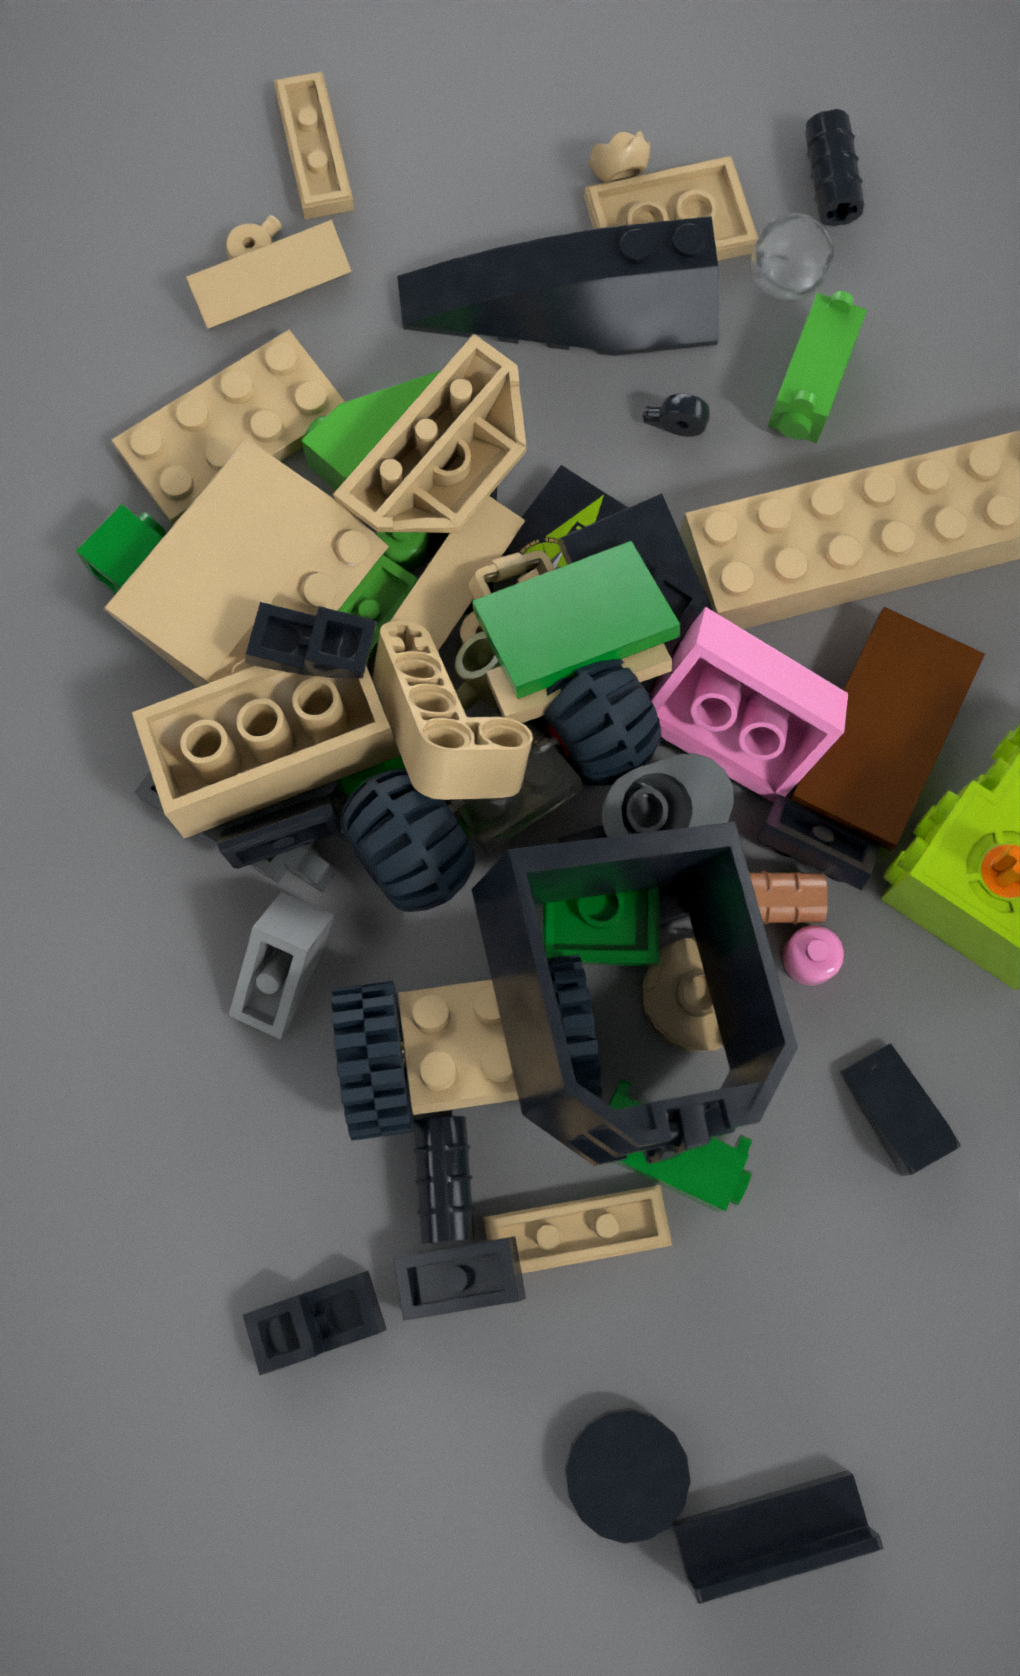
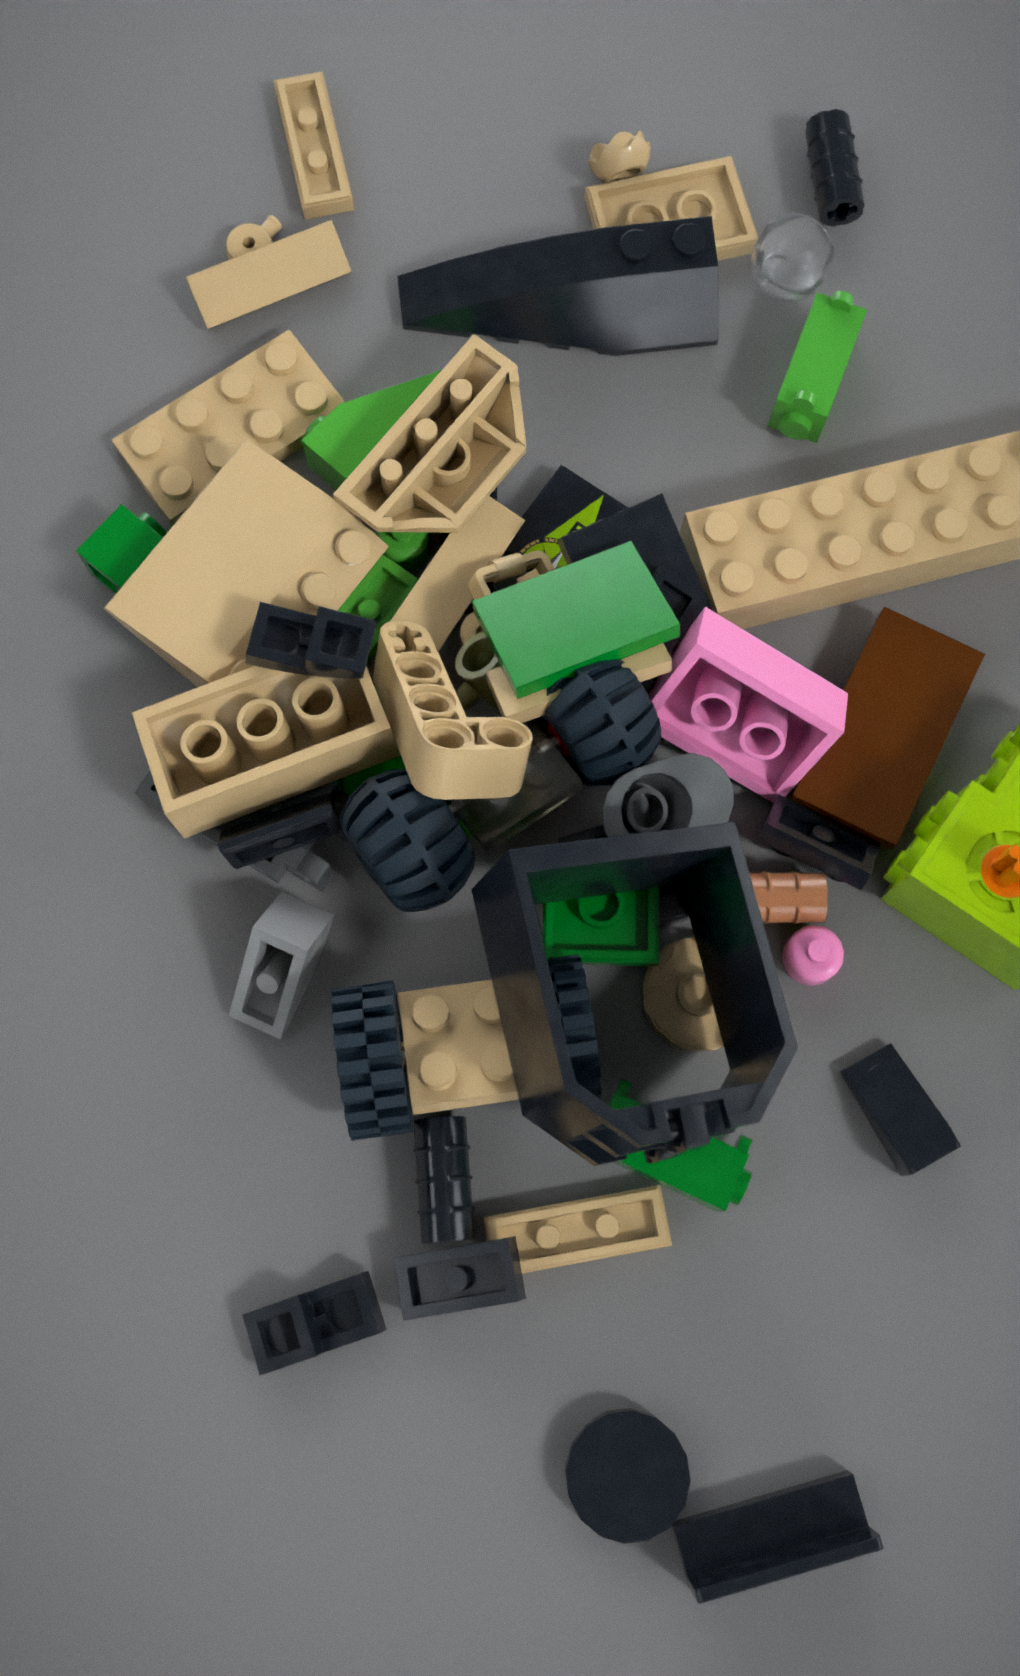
(680, 415): black piece -> none

